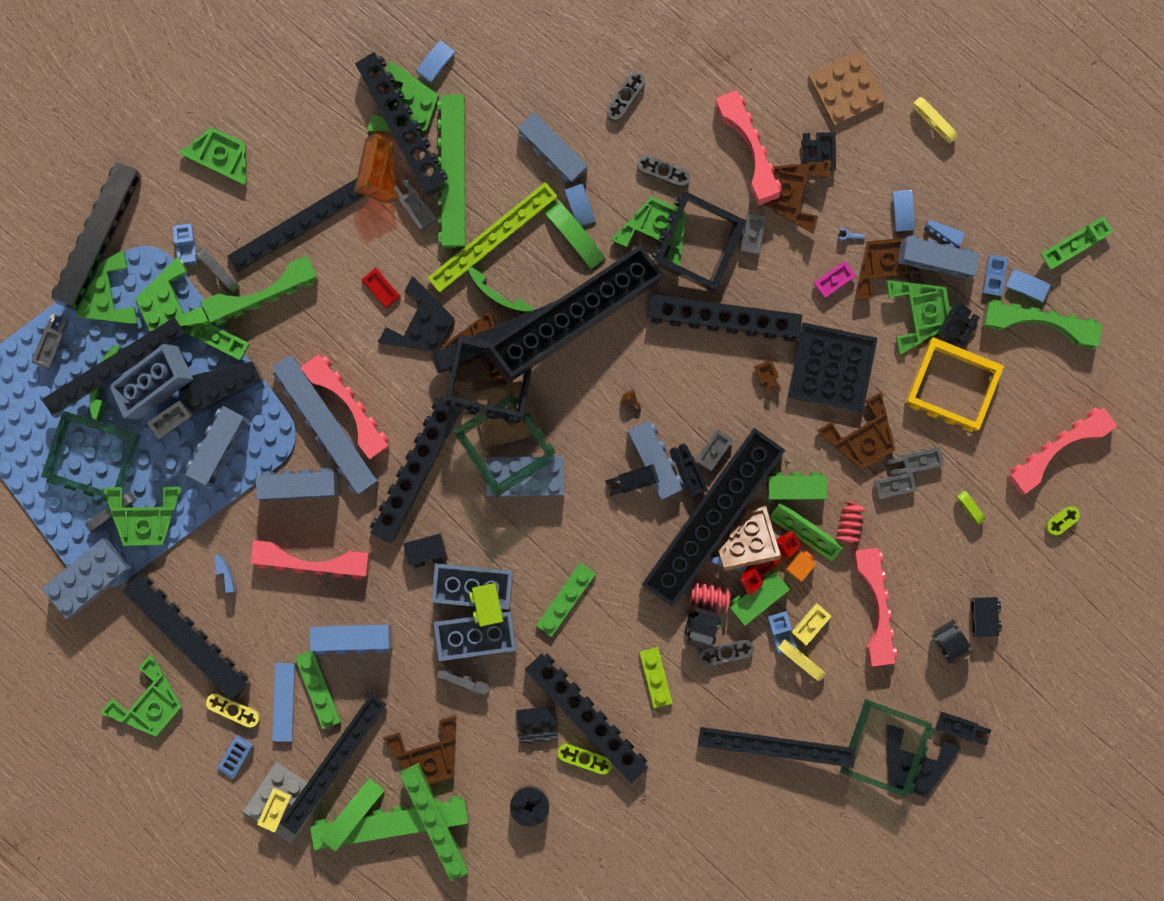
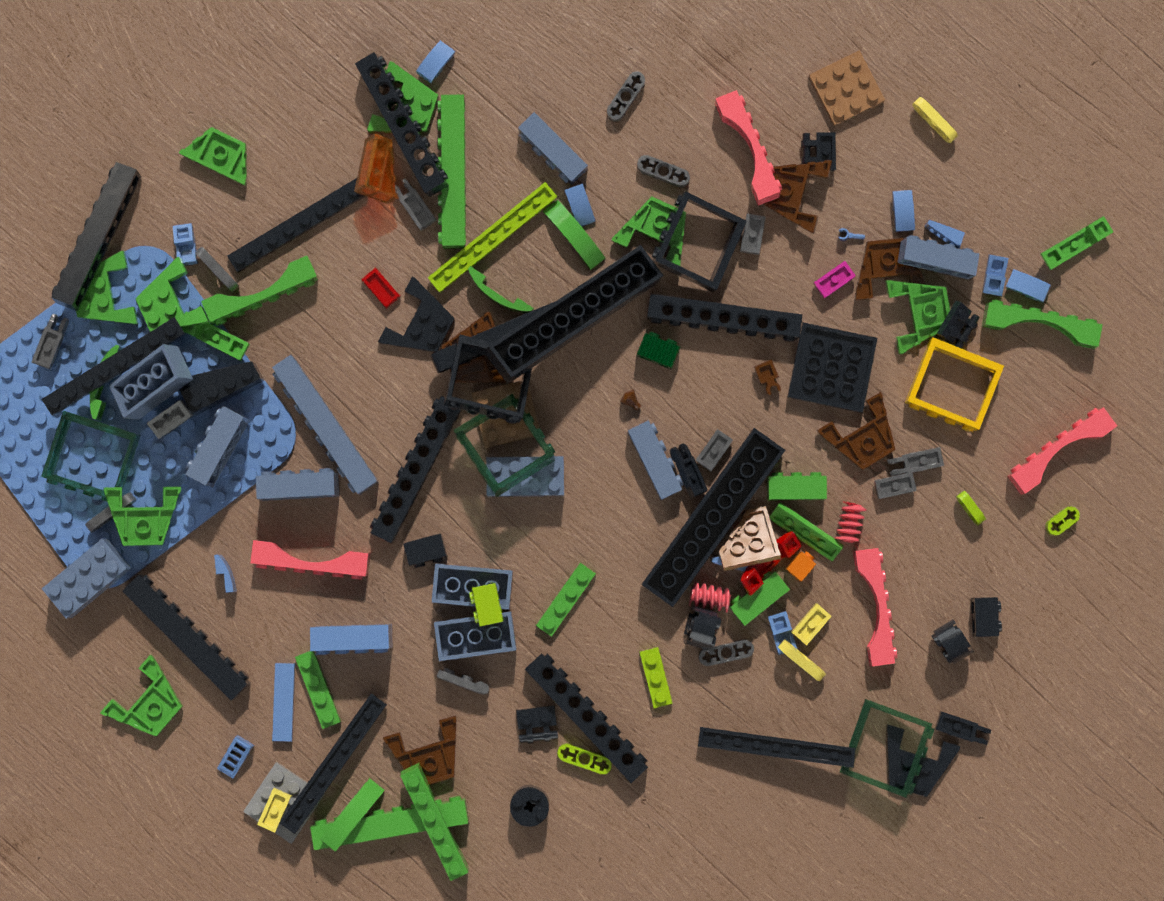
(217, 709): light yellow beam -> none
(369, 439): coral arch -> none
(634, 479): black hinge -> none
(658, 350): none -> dark green brick

